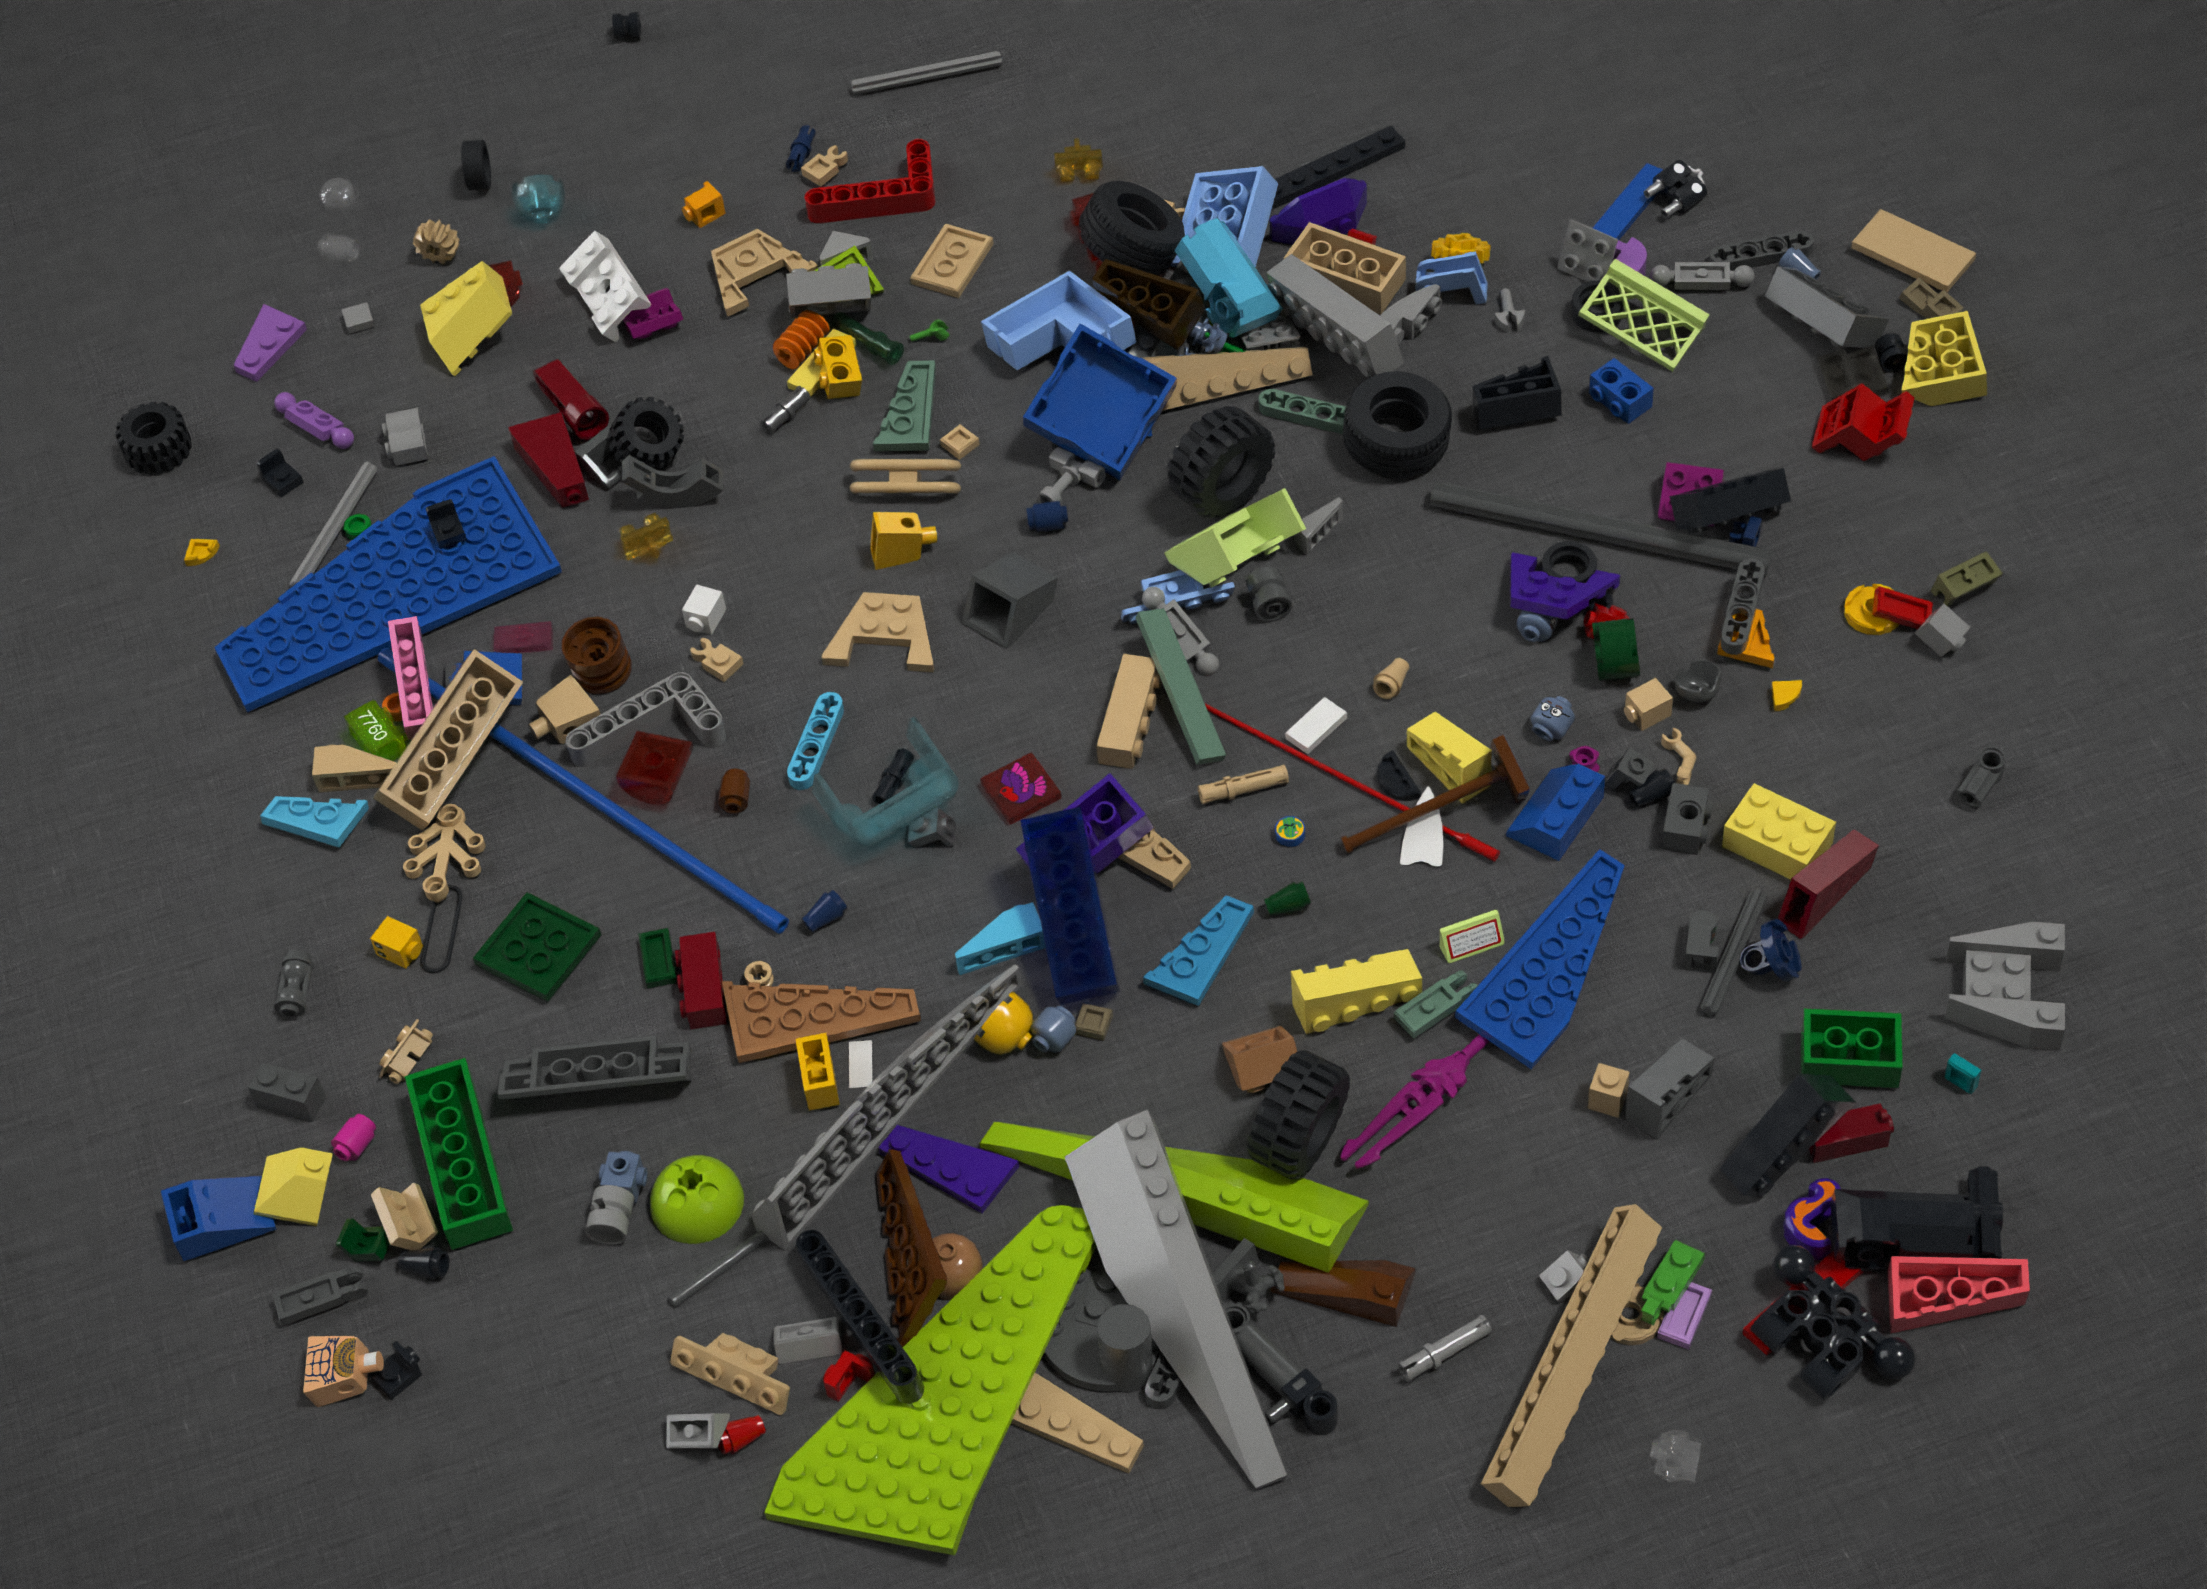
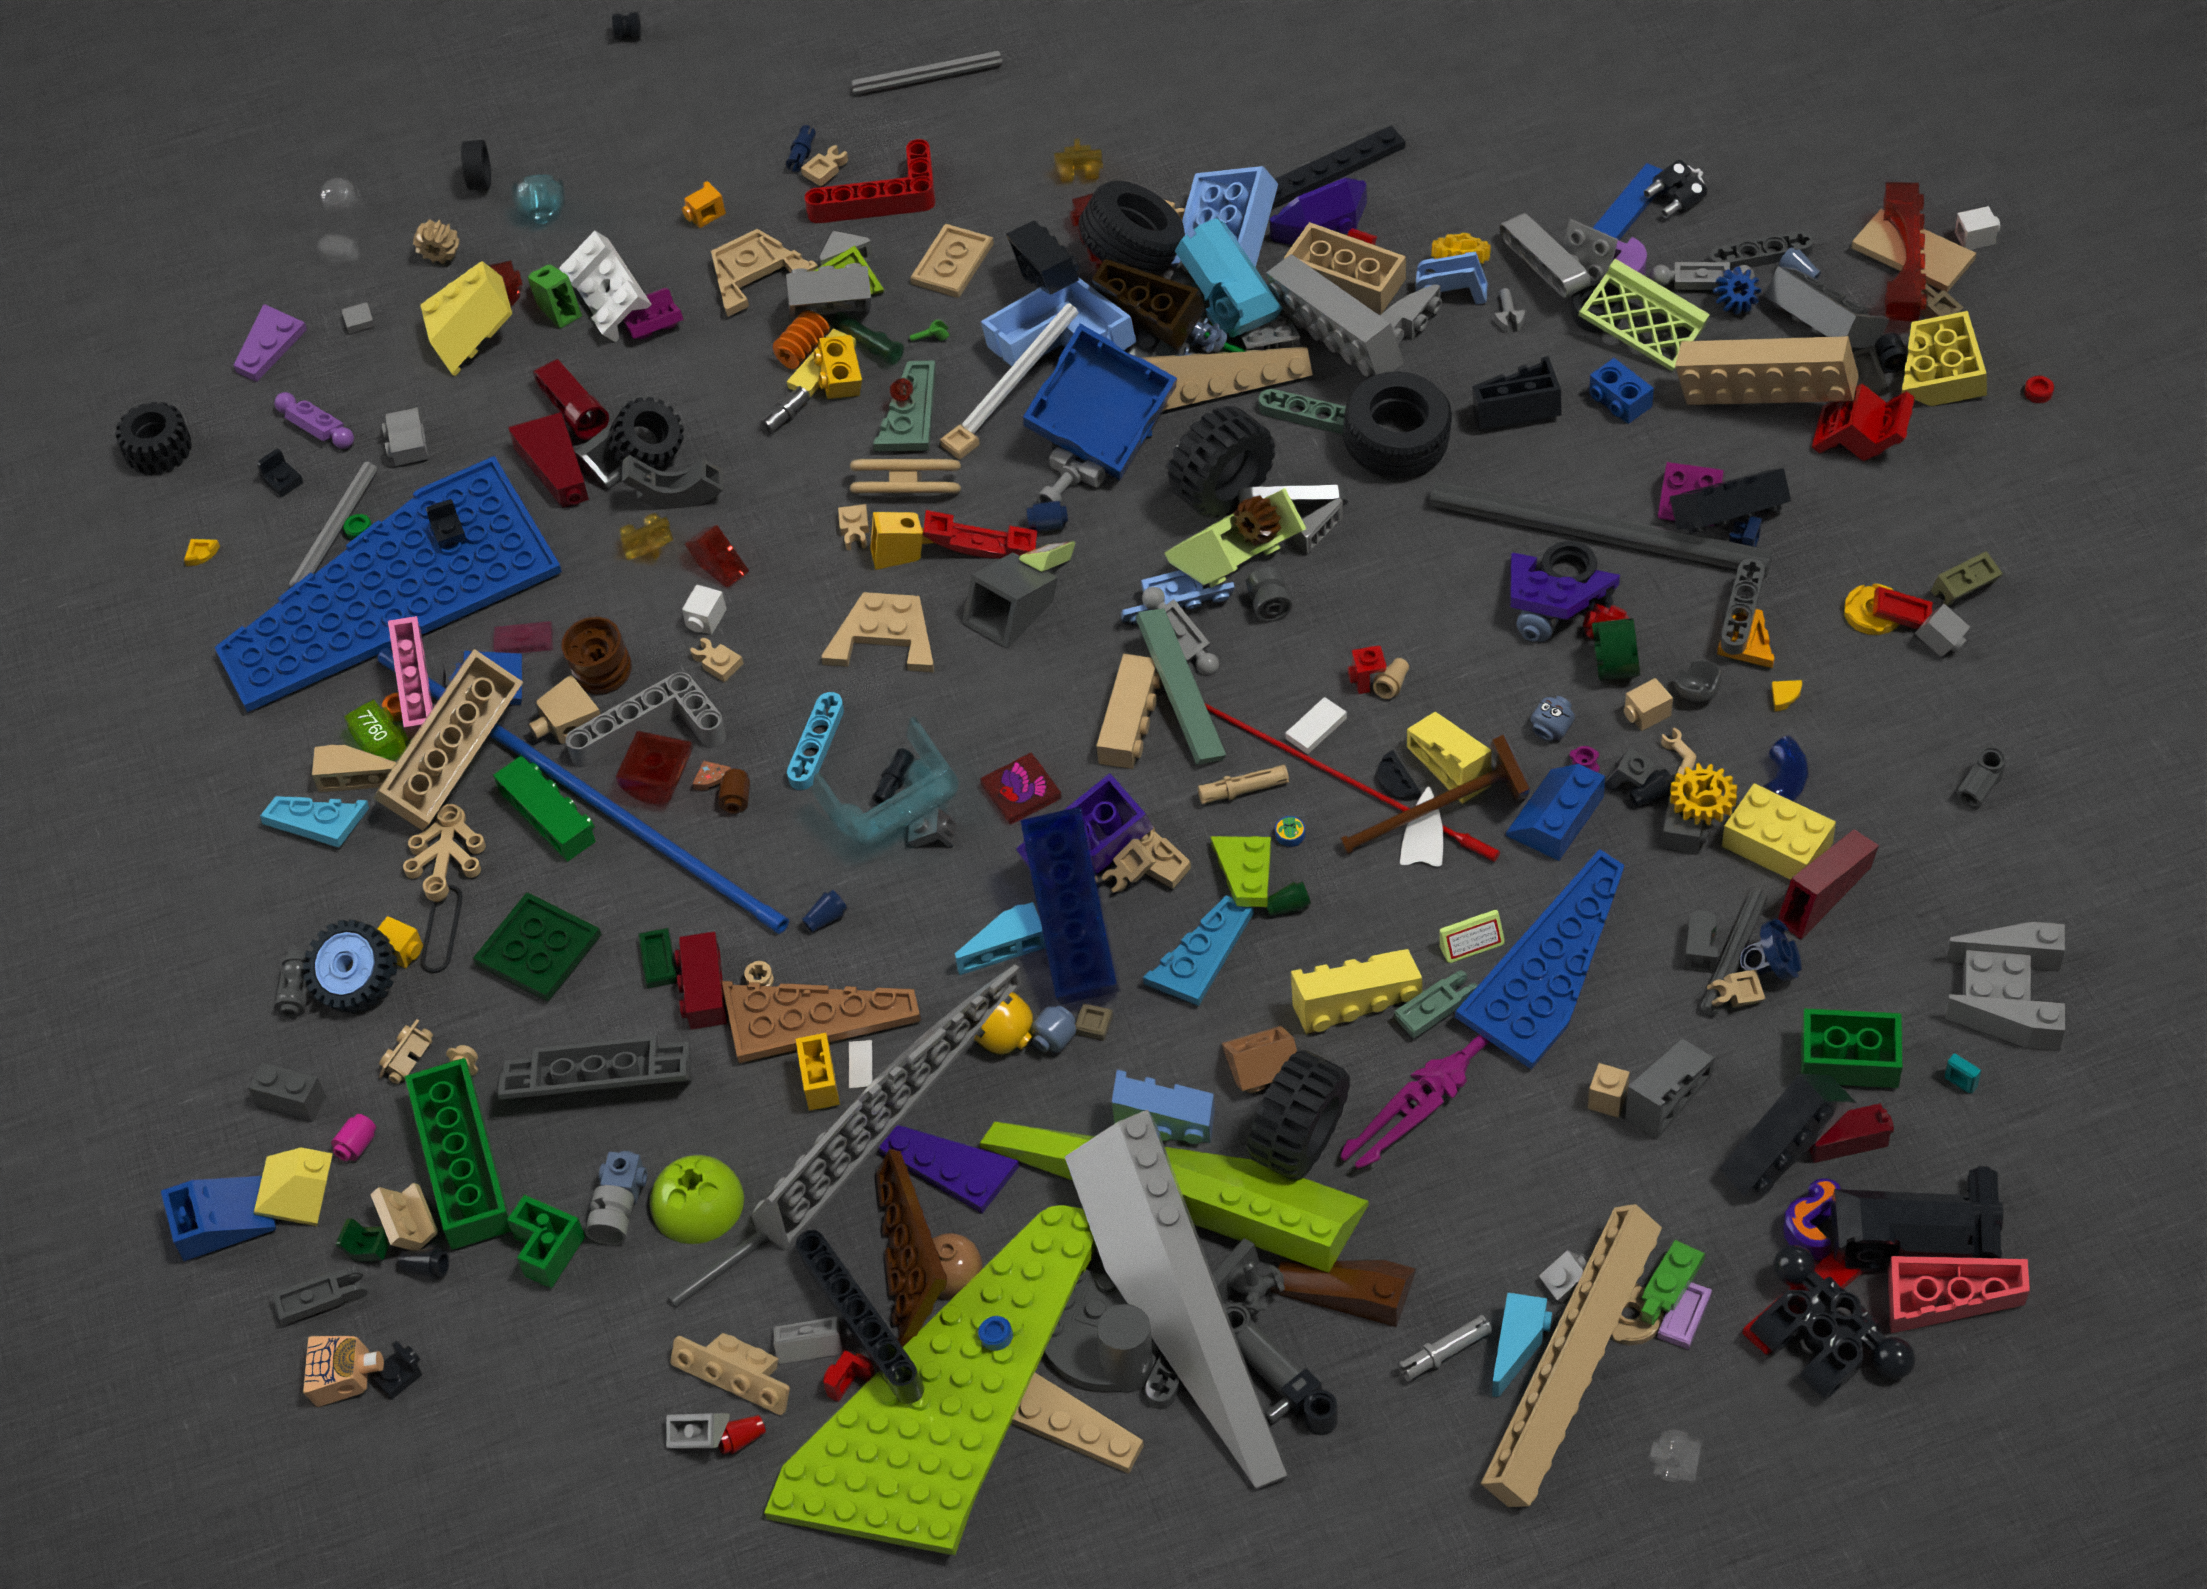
(370, 969): none -> wheel
(464, 1052): none -> tan plate
(545, 807): none -> green brick
(549, 1239): none -> green brick
(551, 286): none -> bright green torso
(709, 775): none -> nougat tile
(716, 555): none -> clear red slope
(854, 524): none -> tan plate
(897, 389): none -> clear red hinge
(977, 540): none -> red slope
(995, 1333): none -> blue tile
(1020, 368): none -> white axle
(1042, 258): none -> black wedge
(1048, 555): none -> yellowish green slope
(1131, 863): none -> tan plate
(1178, 1112): none -> medium blue wedge
(1245, 867): none -> lime wing
(1257, 520): none -> reddish brown gear
(1300, 495): none -> beam
(1365, 662): none -> red bracket
(1520, 1336): none -> medium azure slope
(1544, 255): none -> light grey beam
(1703, 795): none -> yellow gear
(1740, 988): none -> tan plate
(1741, 300): none -> blue gear
(1767, 370): none -> tan brick
(1791, 766): none -> clear blue cylinder
(1902, 209): none -> clear red arch
(1977, 228): none -> white brick
(2039, 389): none -> red tile

